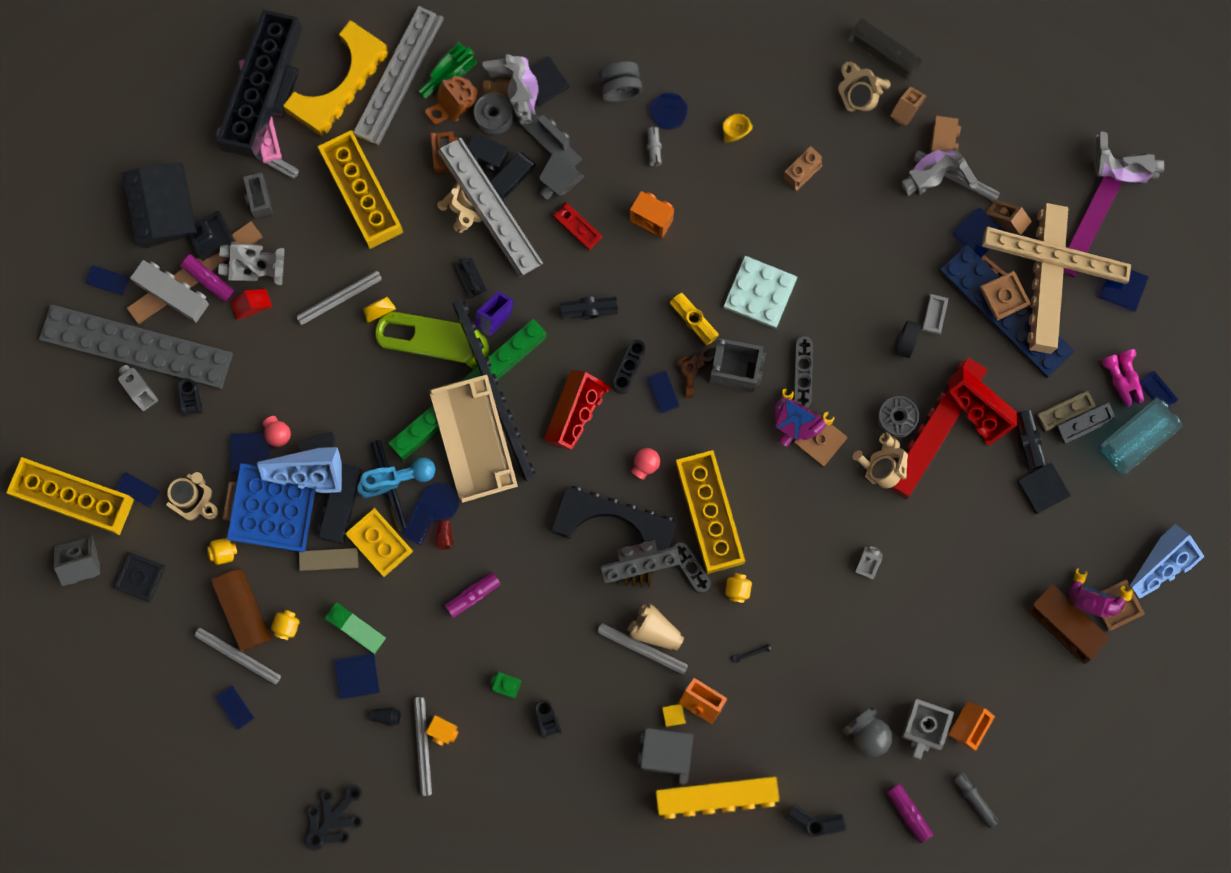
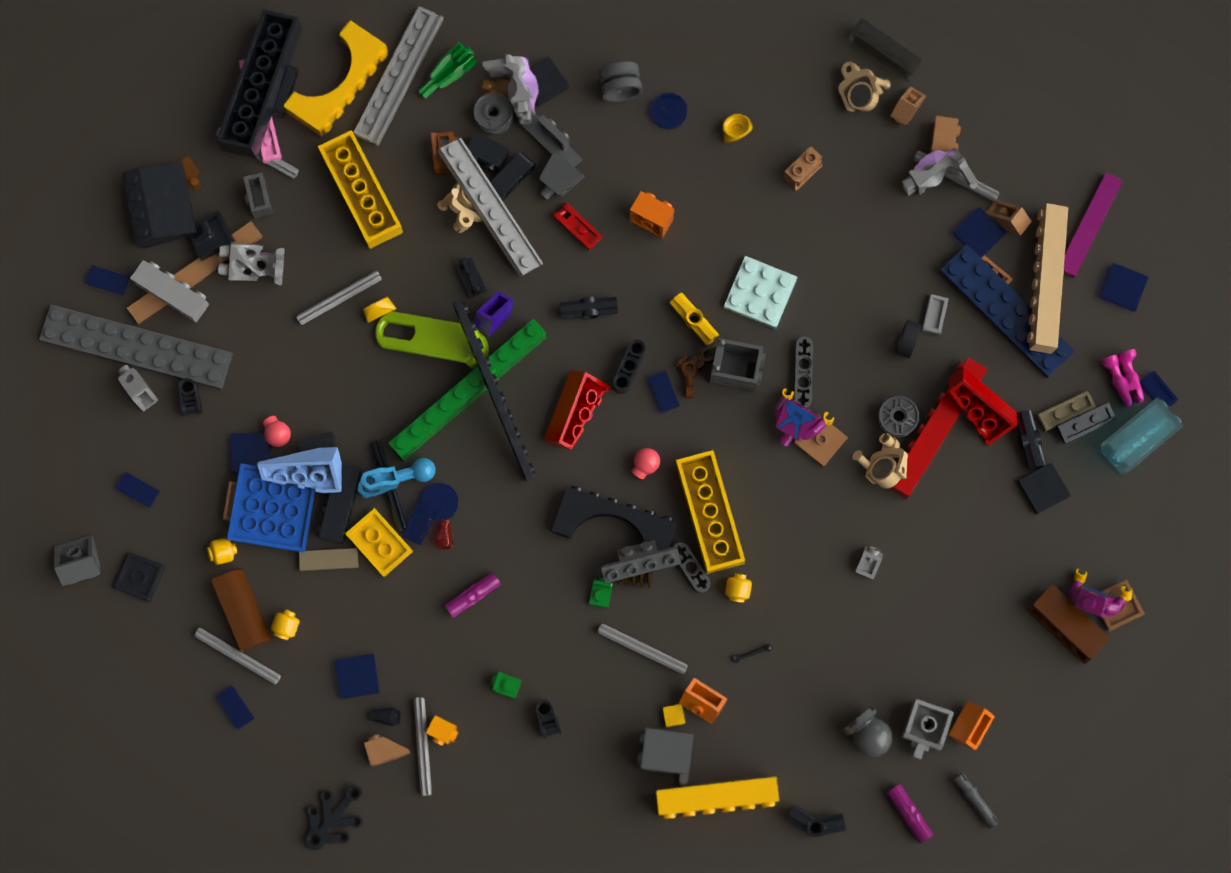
(70, 496): yellow brick -> none
(184, 494): tan piece -> none
(191, 172): none -> clear orange plate
(207, 278): magenta axle -> none
(250, 302): red slope -> none
(355, 628): slope -> none
(383, 750): none -> medium nougat slope
(453, 99): dark orange piece -> none
(473, 438): tan slope -> none
(600, 593): none -> green bracket
(654, 146): light grey pin -> none
(654, 629): tan cone -> none
(1005, 295): medium nougat plate -> none
(1056, 255): tan tile -> none
(1129, 169): light grey hips -> none
(1170, 556): light blue wedge -> none

